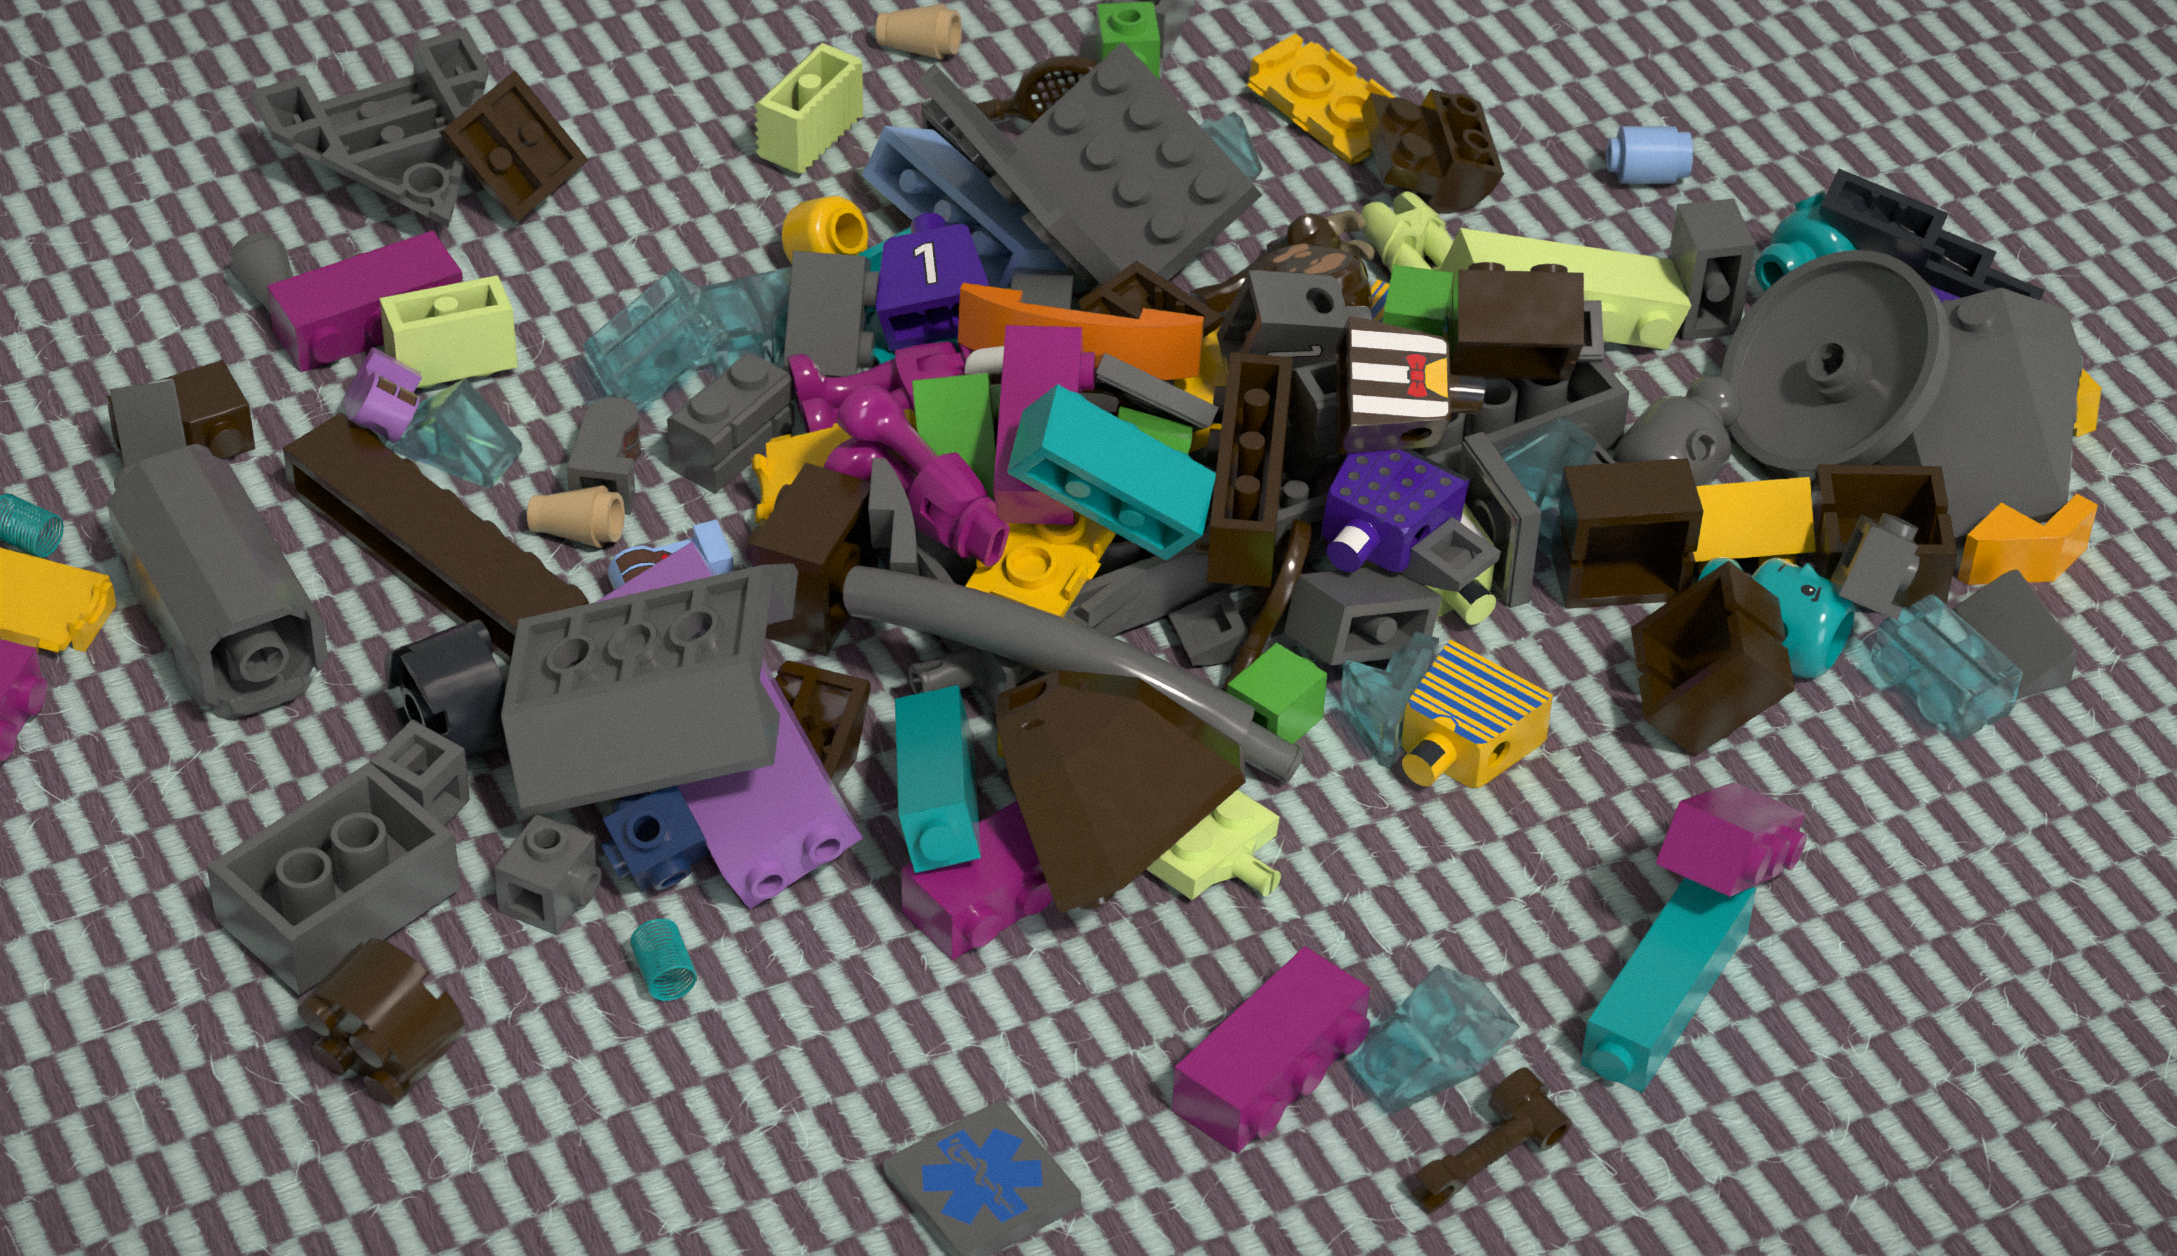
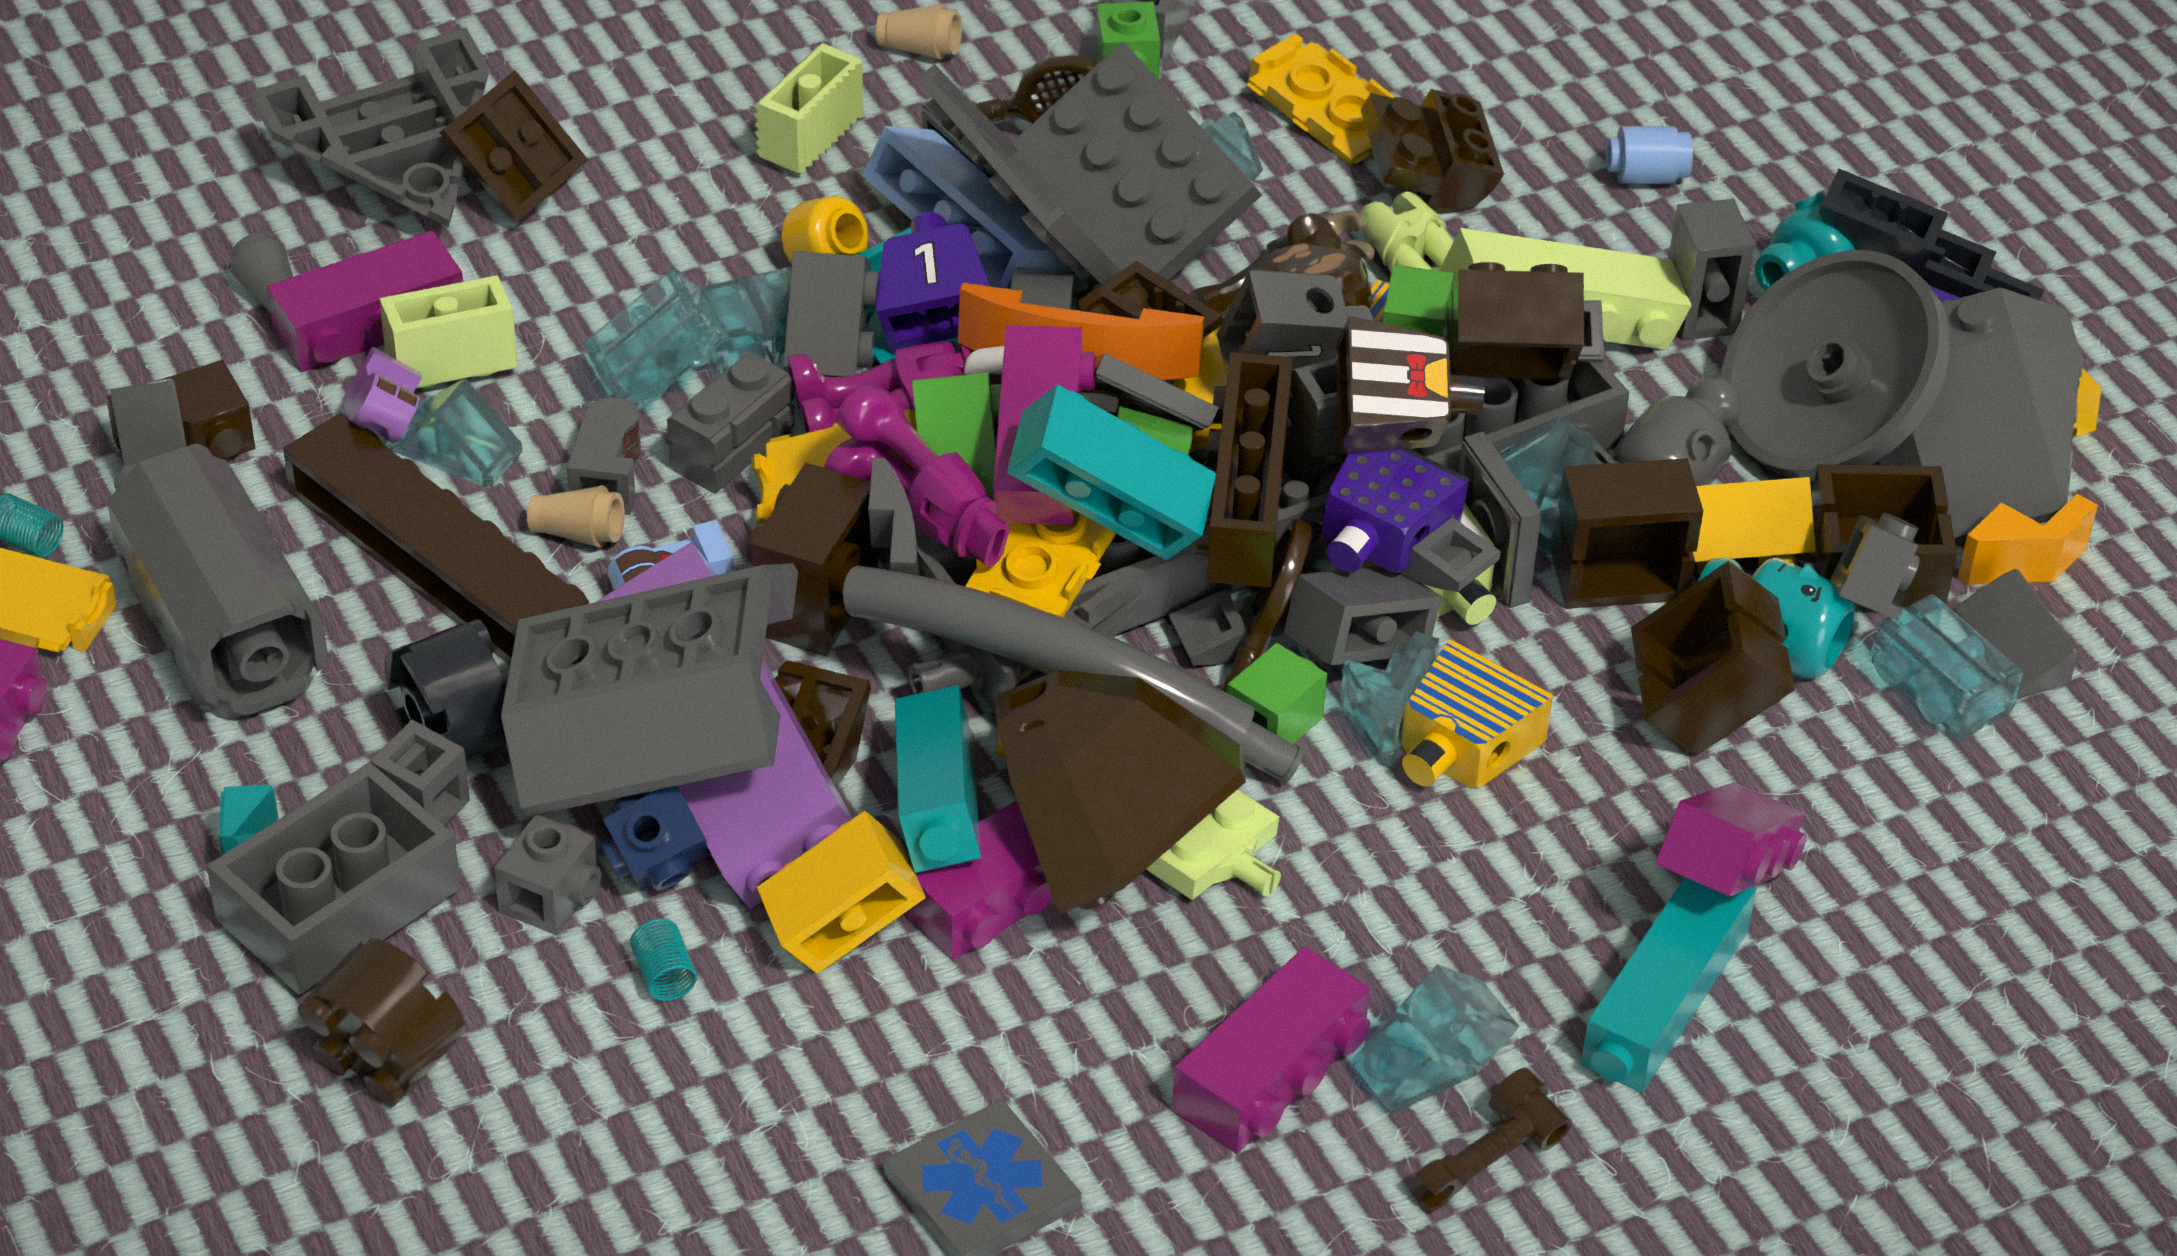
(245, 813): none -> teal slope
(840, 892): none -> yellow brick

